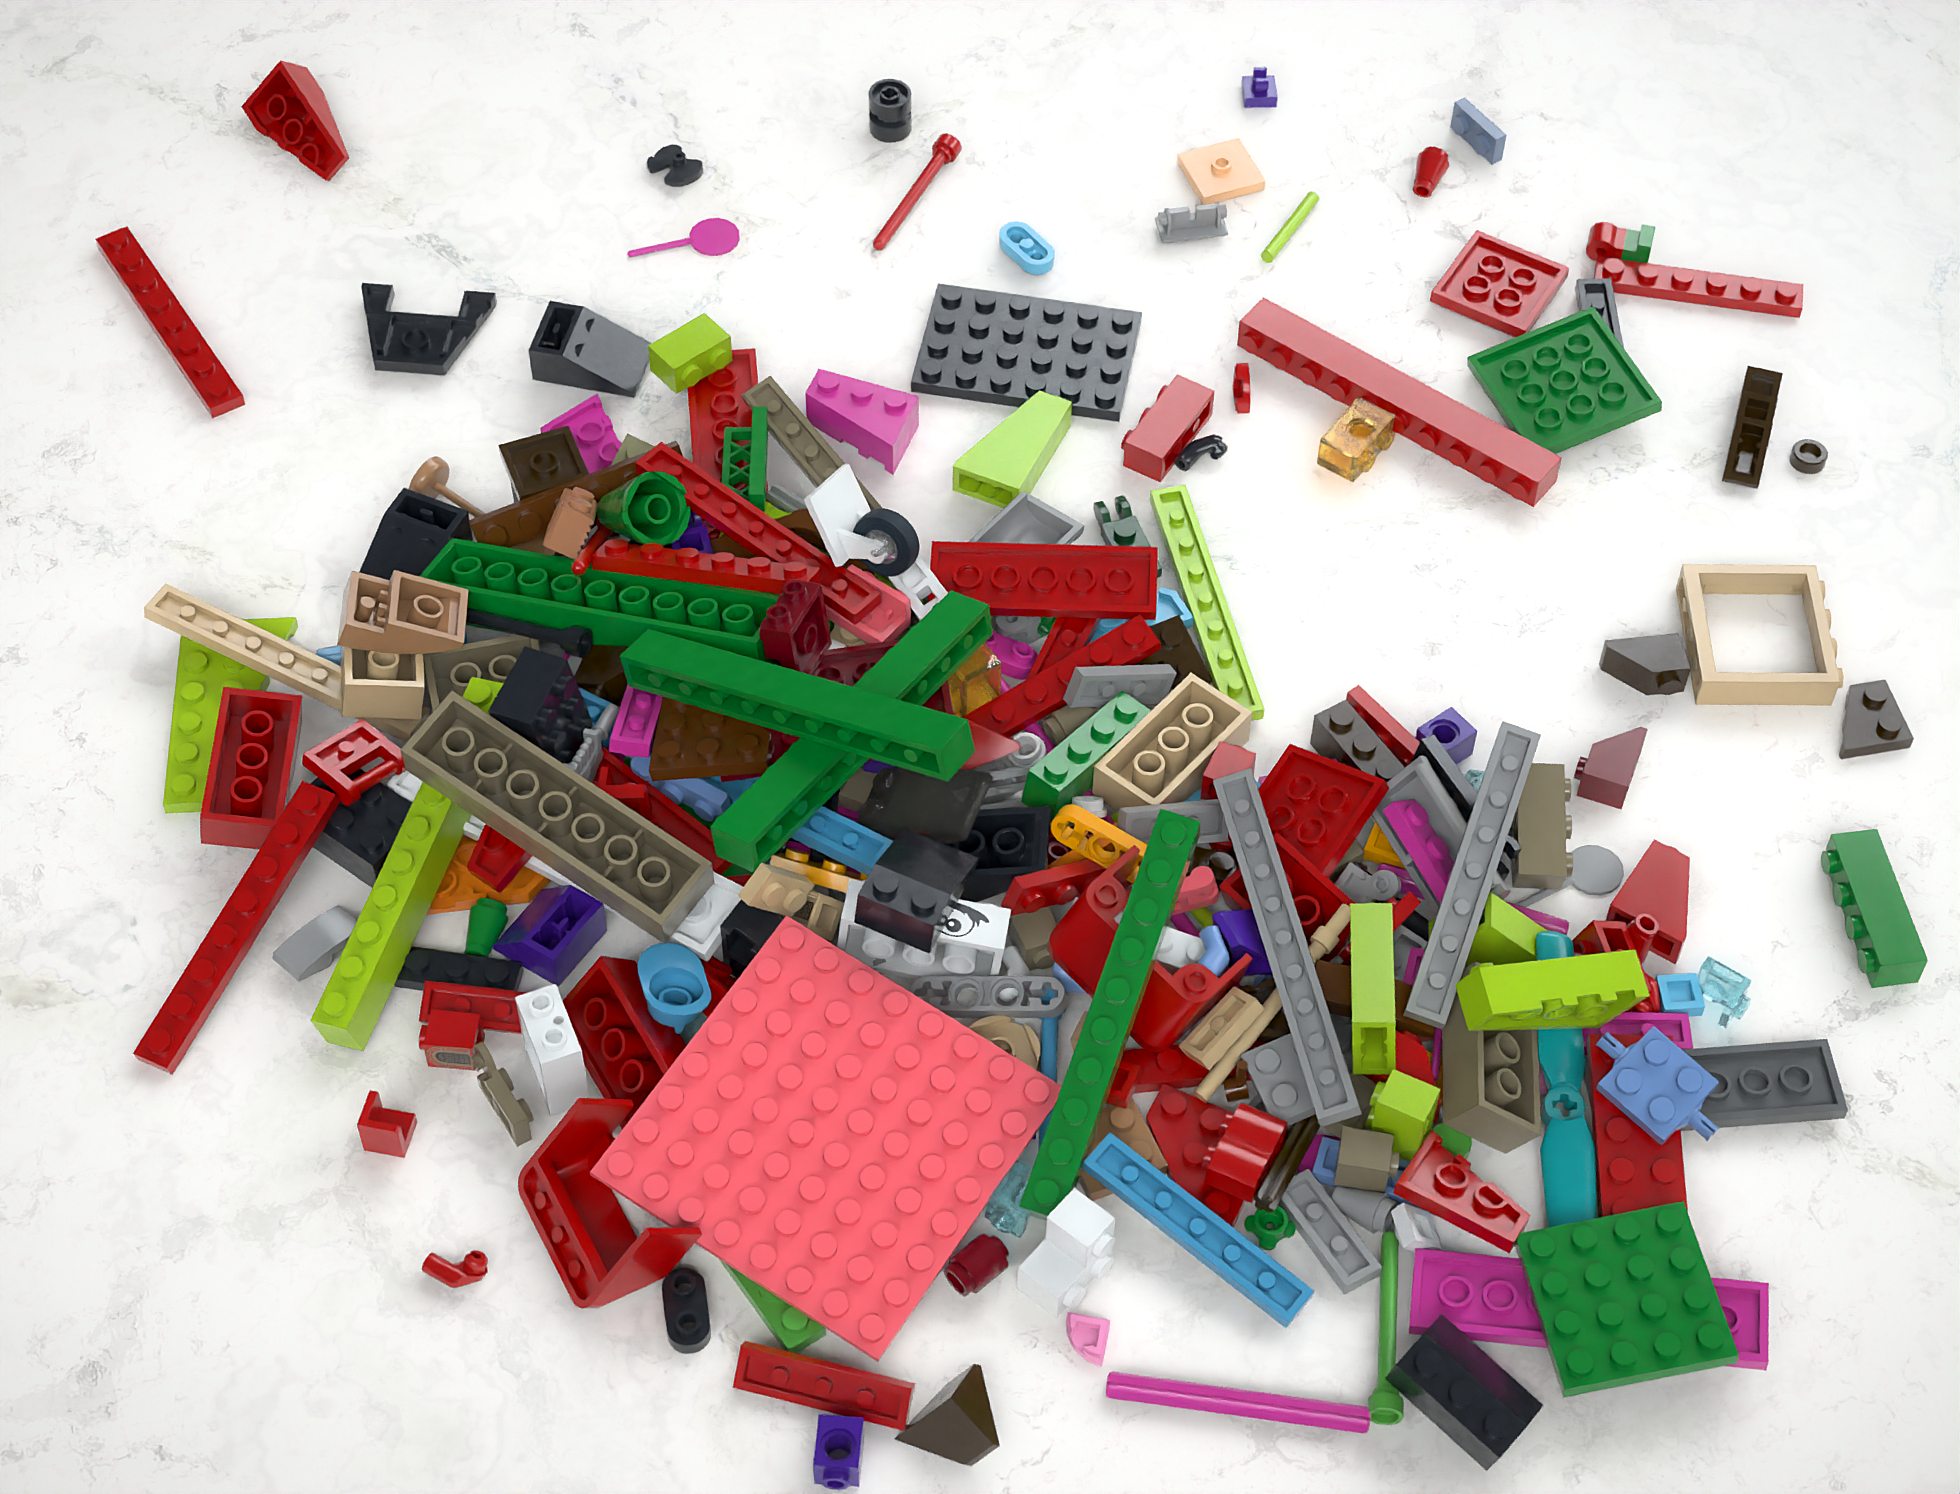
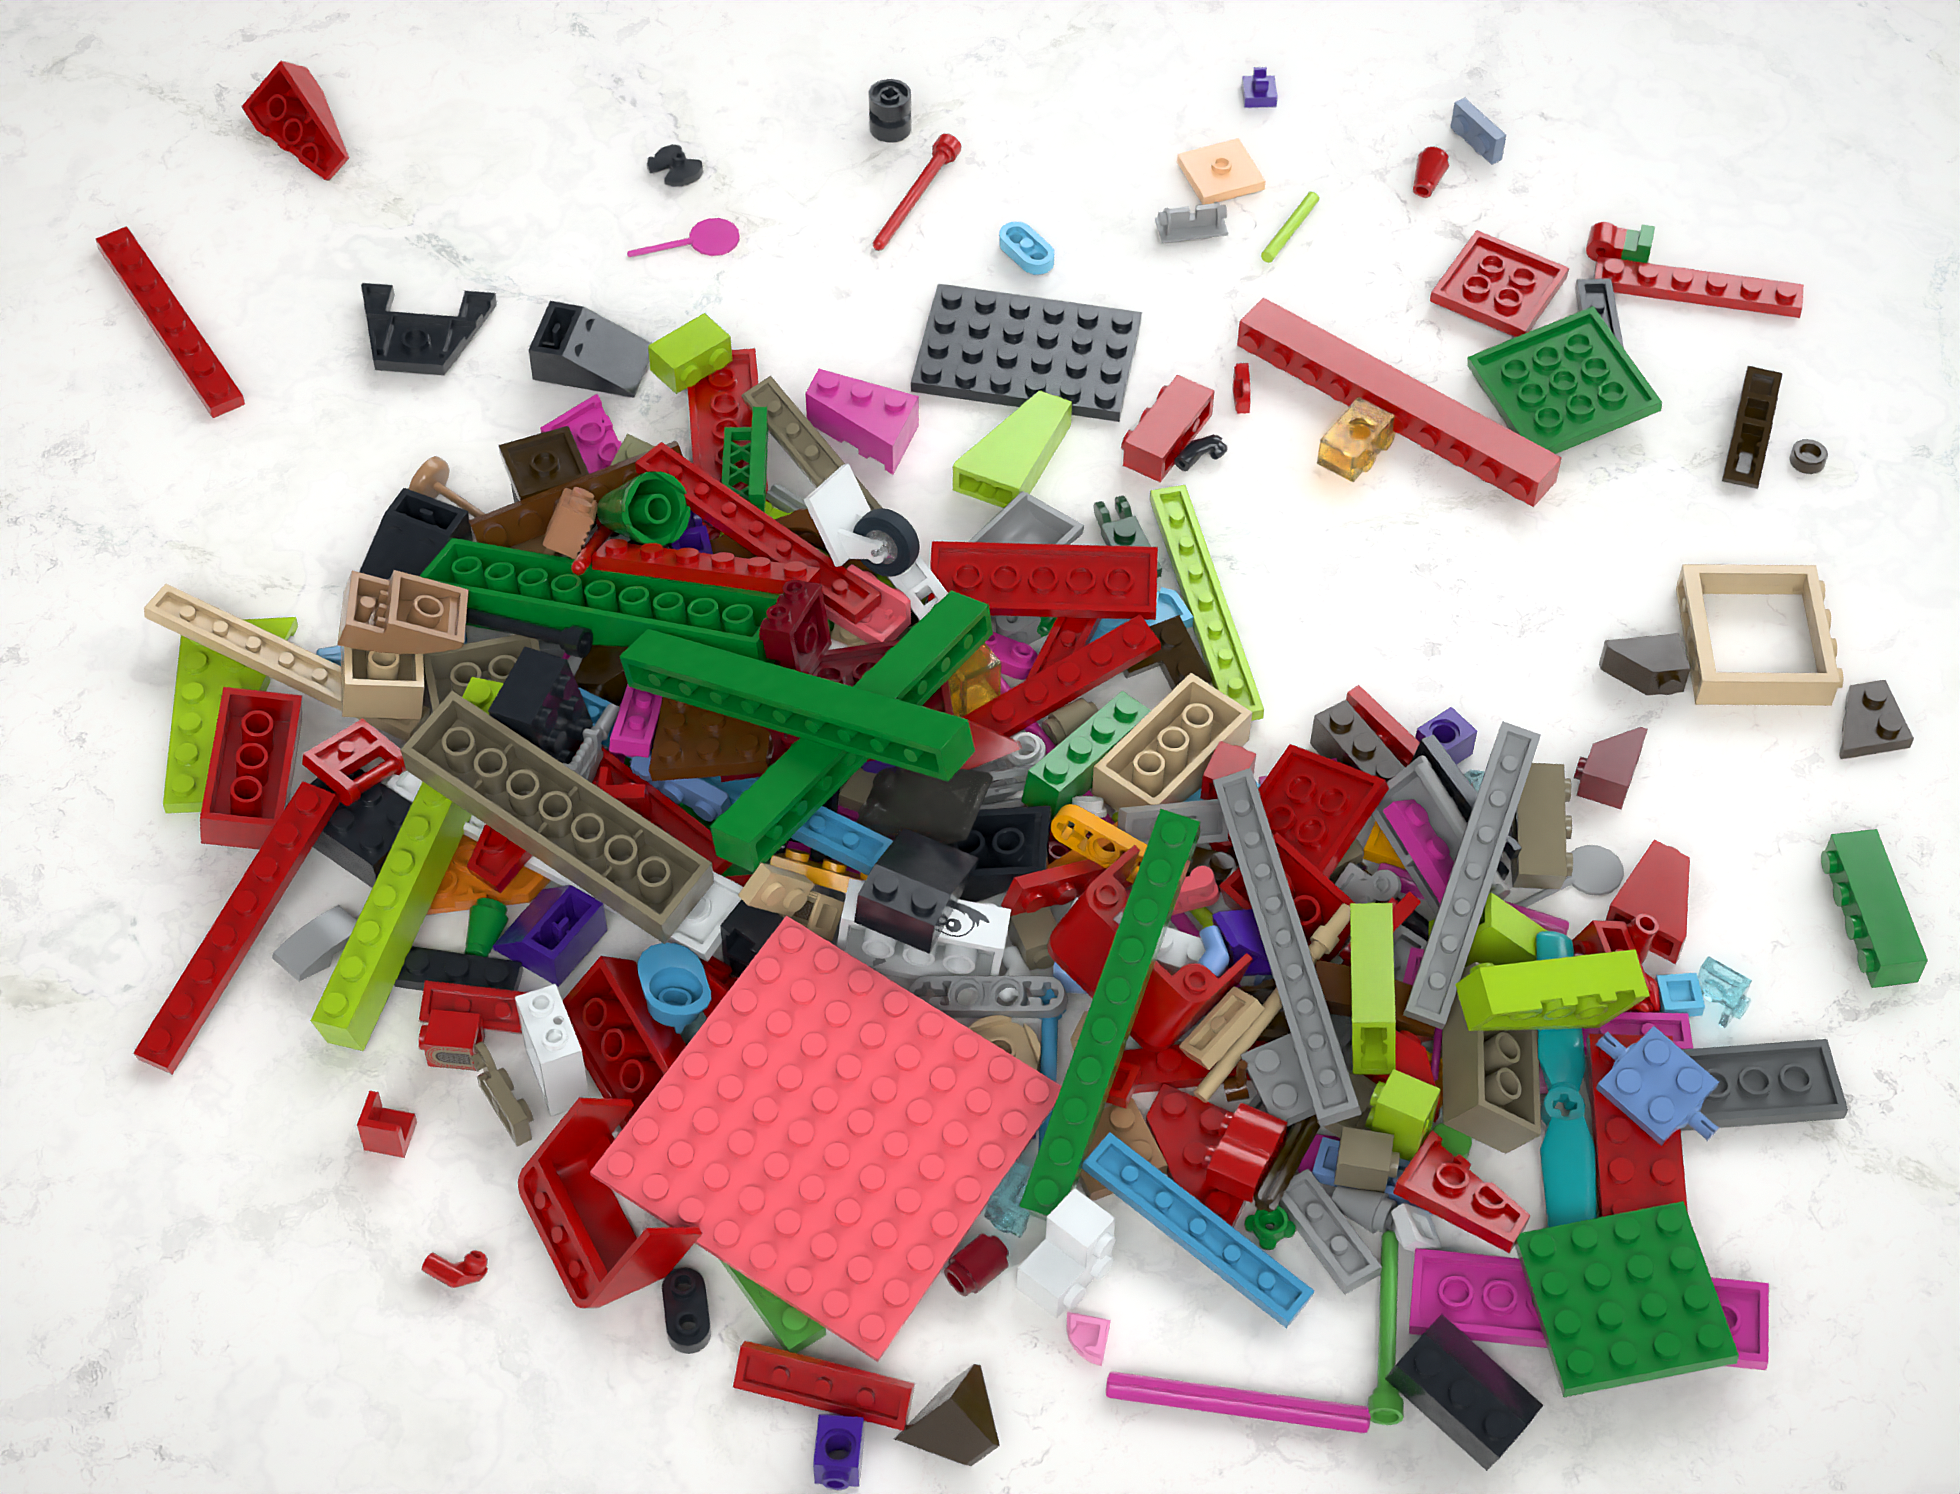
(1101, 684): light grey plate -> none

